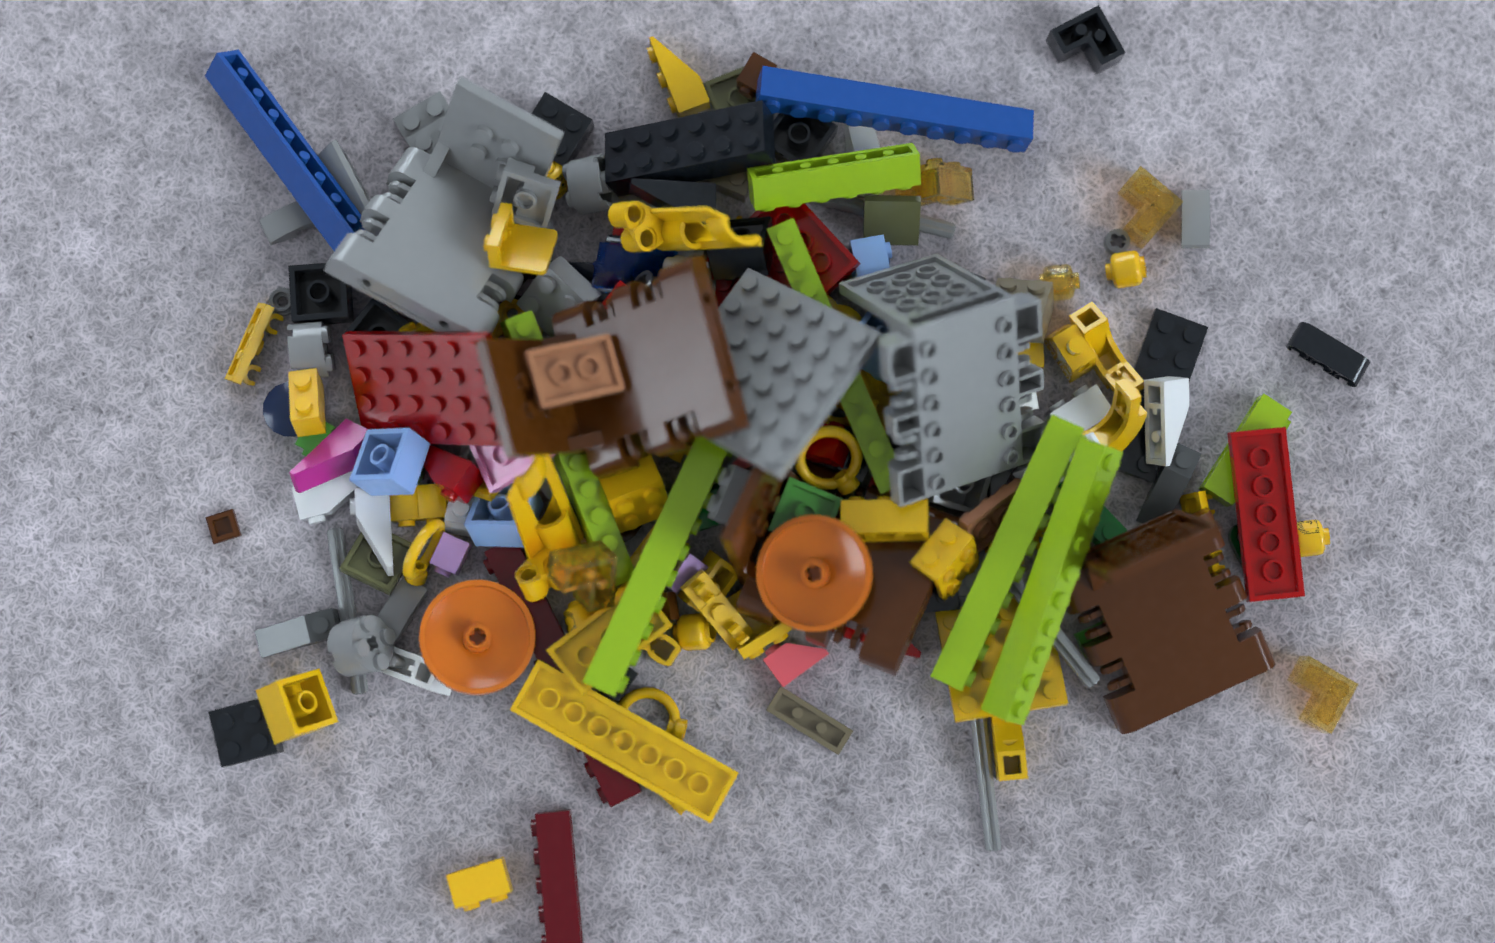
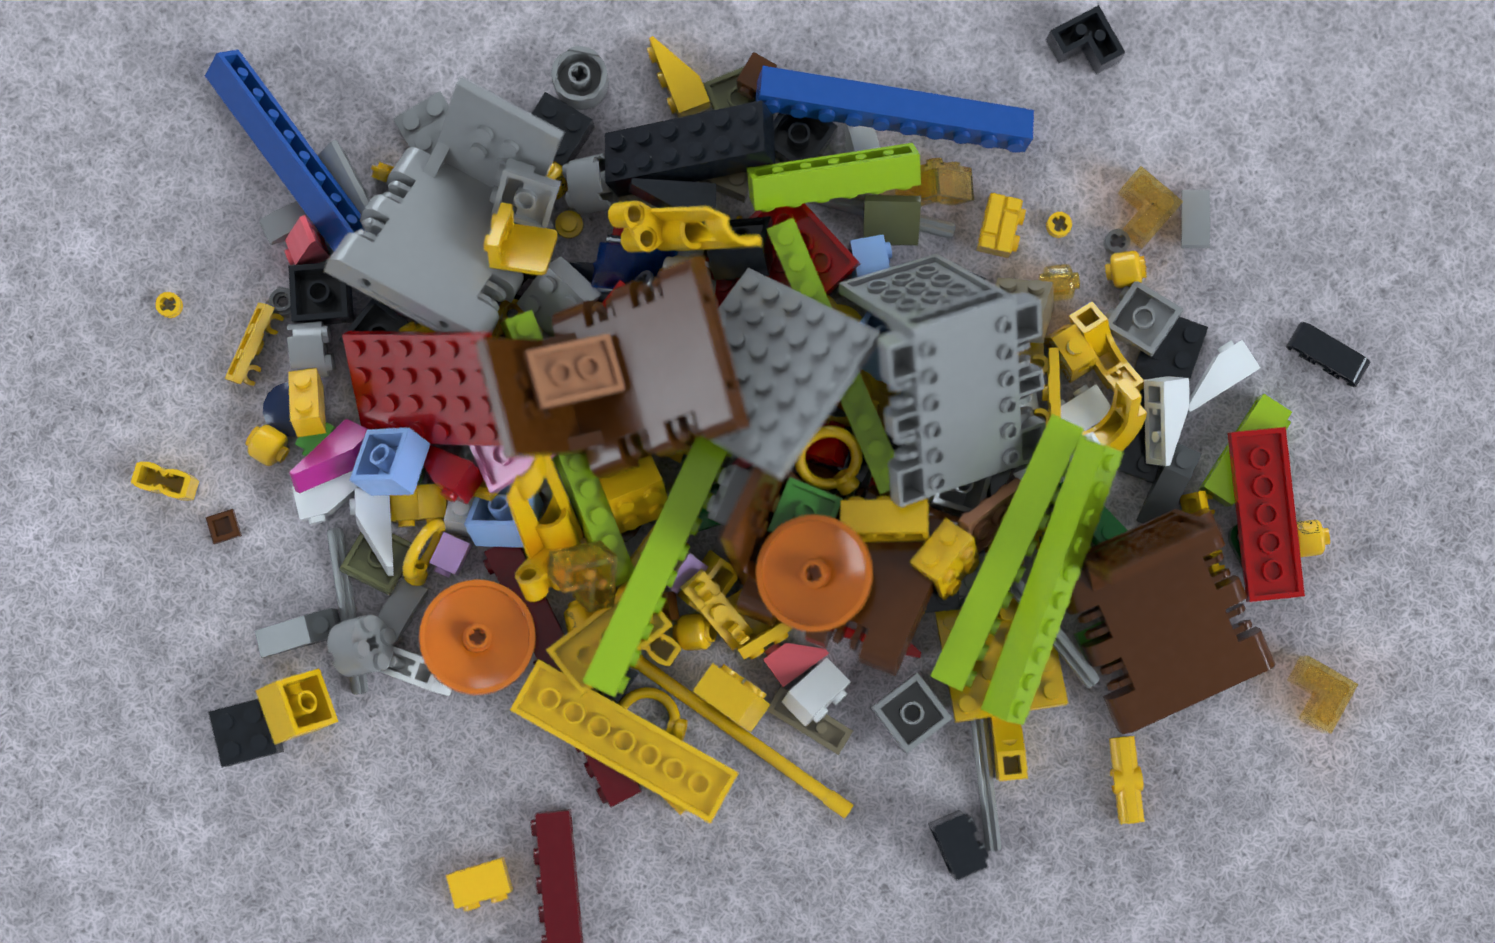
(166, 481): none -> yellow brick
(170, 296): none -> yellow bush
(267, 445): none -> yellow head
(305, 244): none -> coral slope
(381, 171): none -> yellow plate
(569, 67): none -> light grey brick
(569, 224): none -> yellow plate
(738, 701): none -> yellow brick
(816, 692): none -> white brick
(828, 797): none -> yellow piece
(911, 712): none -> light grey brick
(959, 845): none -> black brick
(1000, 225): none -> yellow brick
(1051, 389): none -> yellow plate
(1067, 223): none -> yellow bush
(1127, 780): none -> yellow piece
(1142, 318): none -> light grey plate
(1224, 371): none -> white slope

